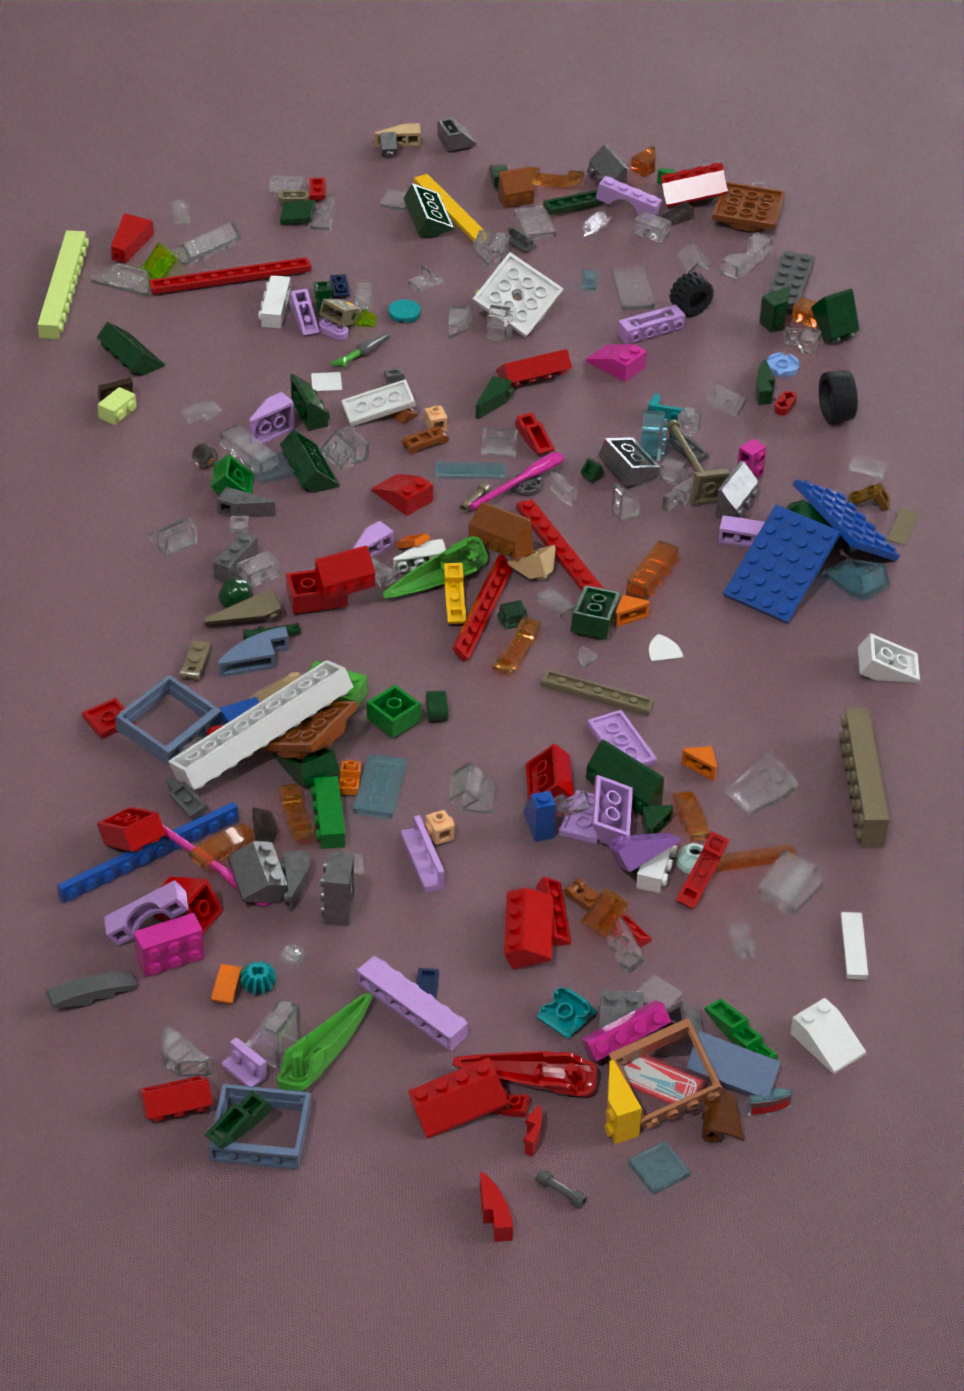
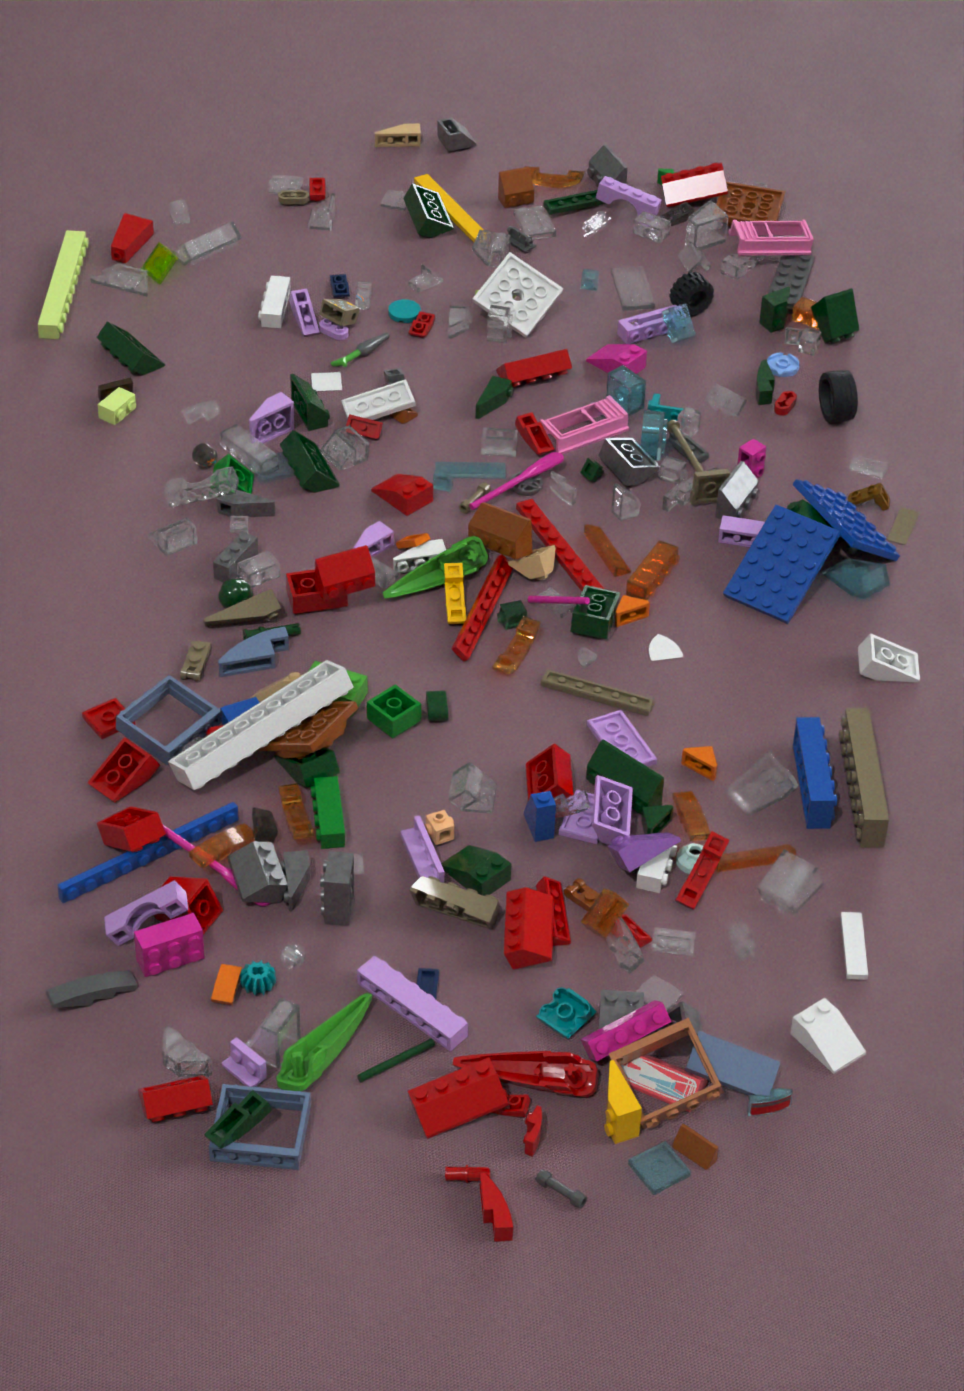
(123, 771): none -> red slope
(186, 798): dark grey hinge -> none
(219, 484): none -> clear arch
(229, 275): red plate -> none
(297, 212): dark green tile -> none
(322, 291): dark green slope -> none
(349, 777): orange slope -> none
(365, 427): none -> red plate
(366, 319): clear neon green slope -> none
(380, 786): clear light blue tile -> none
(388, 144): flat silver brick -> none
(396, 1060): none -> dark green bar
(422, 324): none -> red slope
(424, 439): dark orange plate -> none
(435, 417): light nougat brick -> none
(442, 480): none -> clear light blue slope
(455, 902): none -> dark tan wedge
(465, 1173): none -> red axle
(478, 869): none -> dark green slope
(494, 170): dark green slope -> none
(559, 600): none -> dark pink bar
(606, 550): none -> clear orange slope
(614, 424): none -> bright pink piece
(626, 389): none -> clear light blue brick
(644, 162): clear orange slope -> none
(673, 941): none -> clear bracket
(678, 323): none -> clear light blue brick
(695, 1147): none -> dark orange slope
(707, 226): none -> clear slope
(721, 1118): reddish brown panel -> none
(737, 1029): green slope -> none
(753, 245): none -> bright pink piece
(814, 773): none -> blue brick

